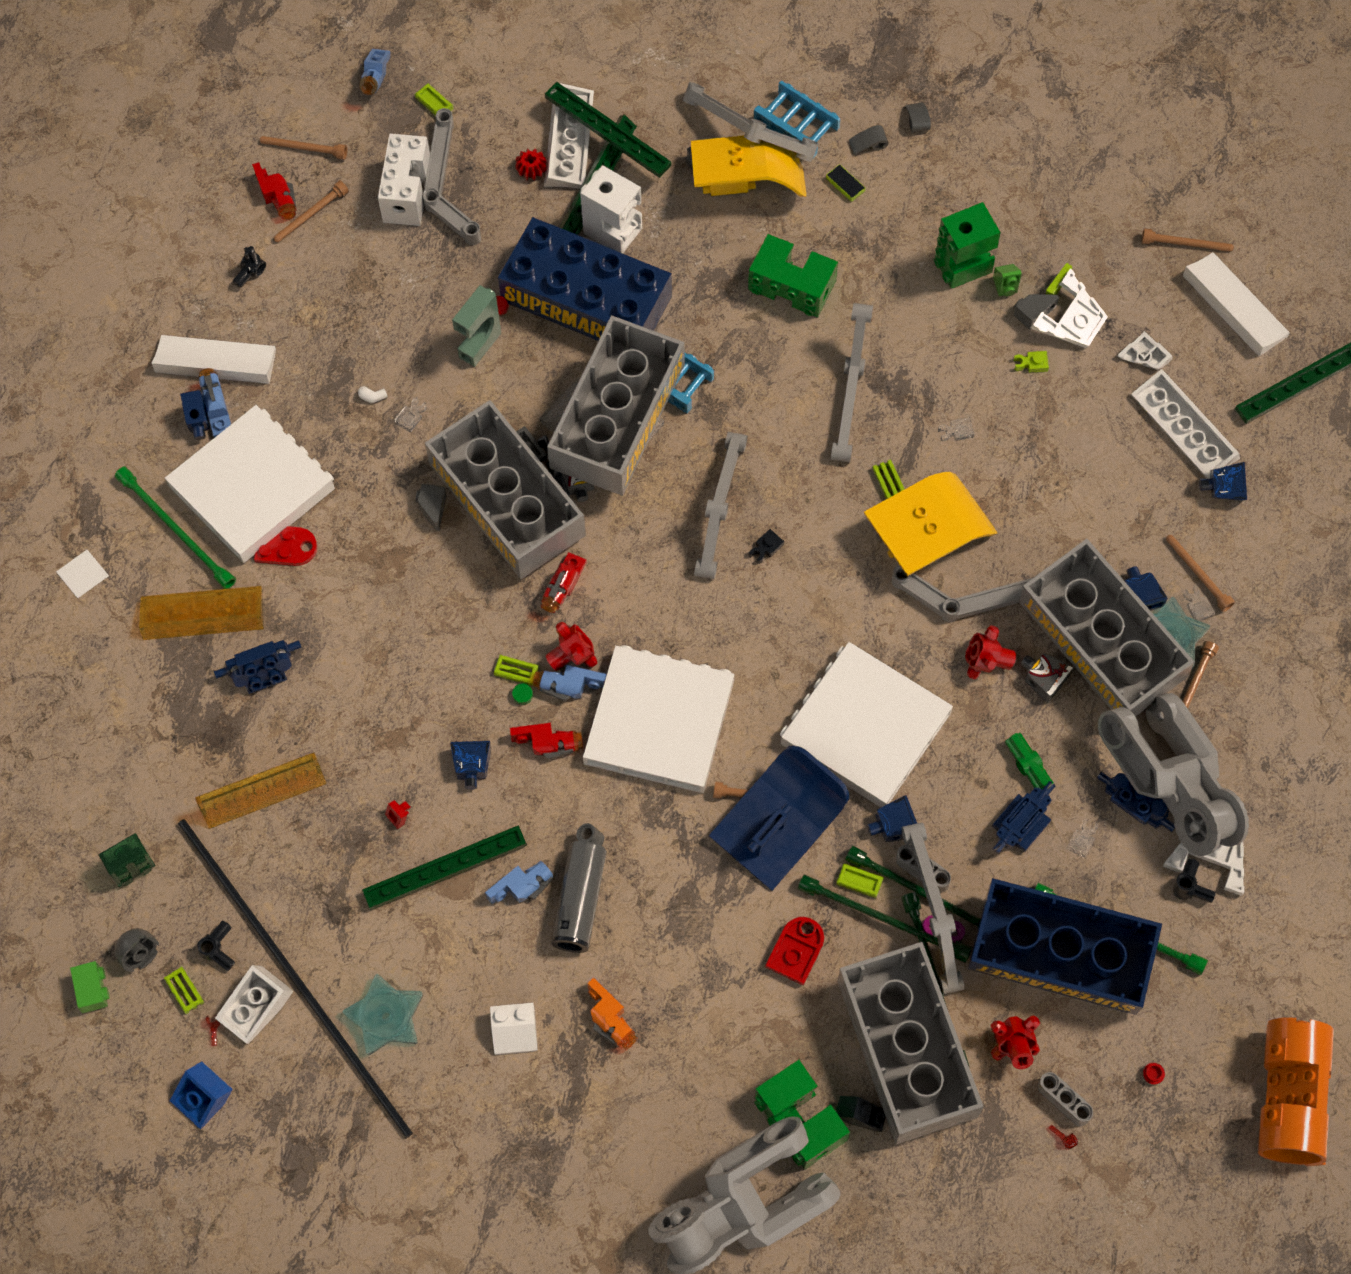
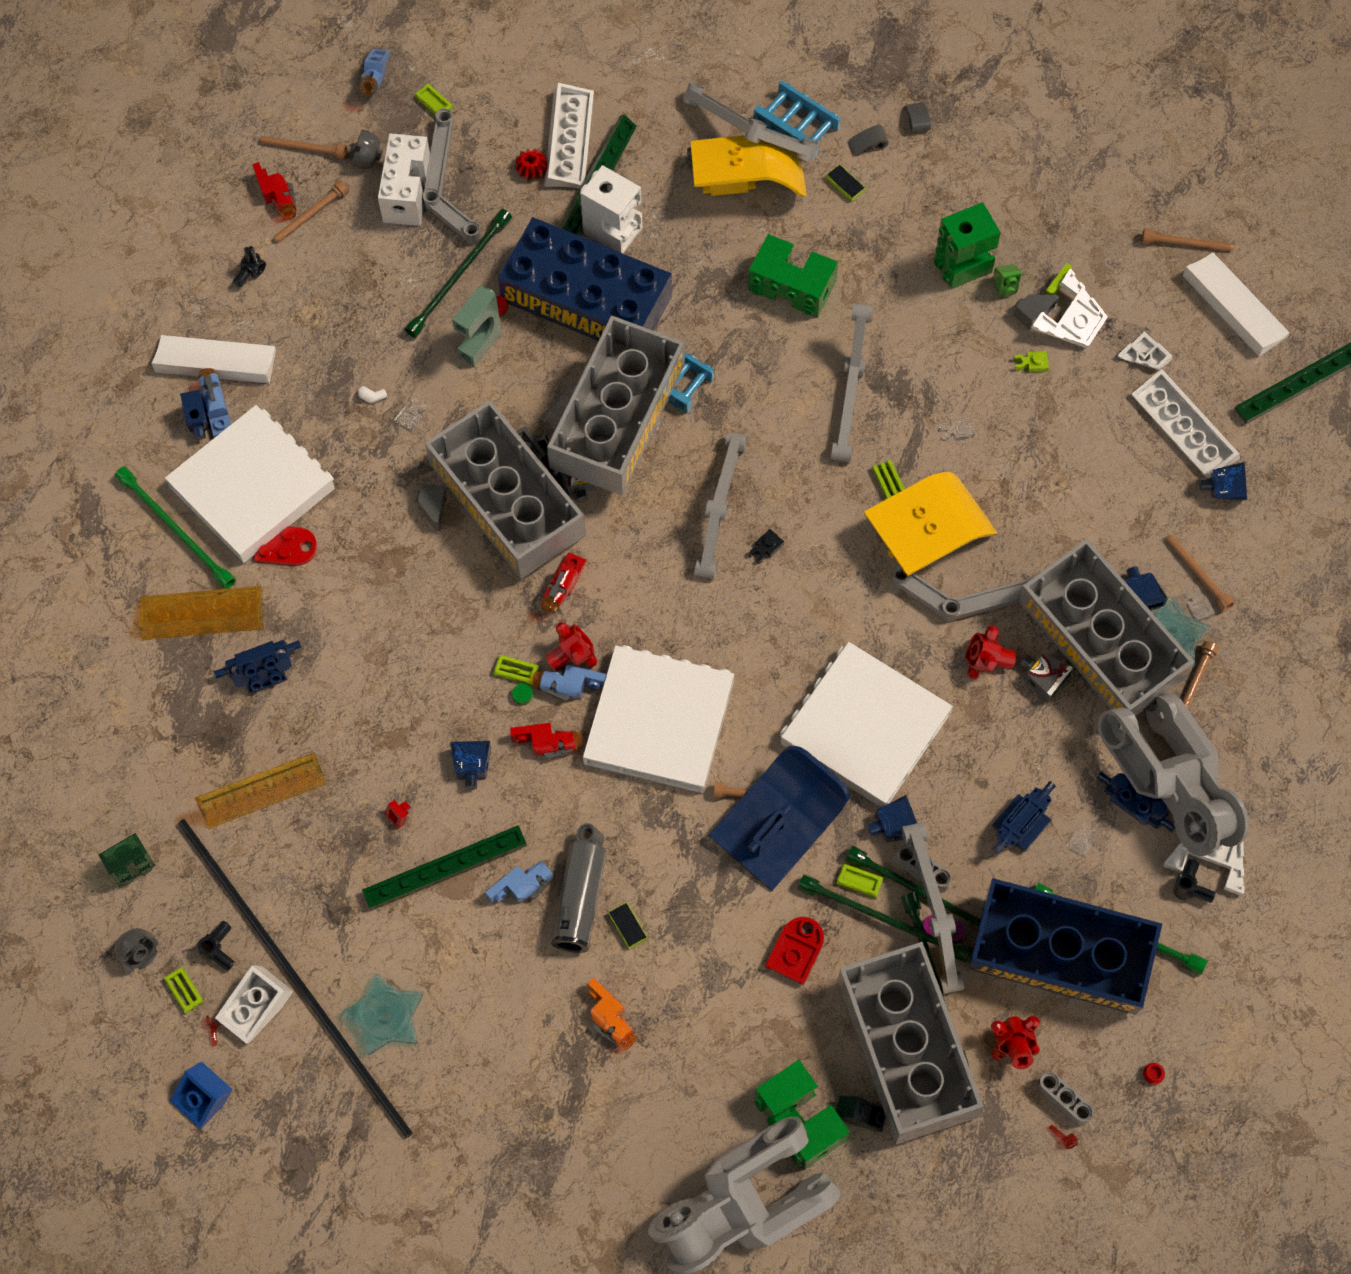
(82, 573): white sticker -> none
(90, 987): bright green brick -> none
(366, 150): none -> dark grey cylinder
(416, 325): none -> dark green hose
(513, 1028): white slope -> none
(608, 129): dark green plate -> none
(627, 925): none -> black tile
(1028, 761): green piece -> none
(1297, 1091): orange cylinder -> none

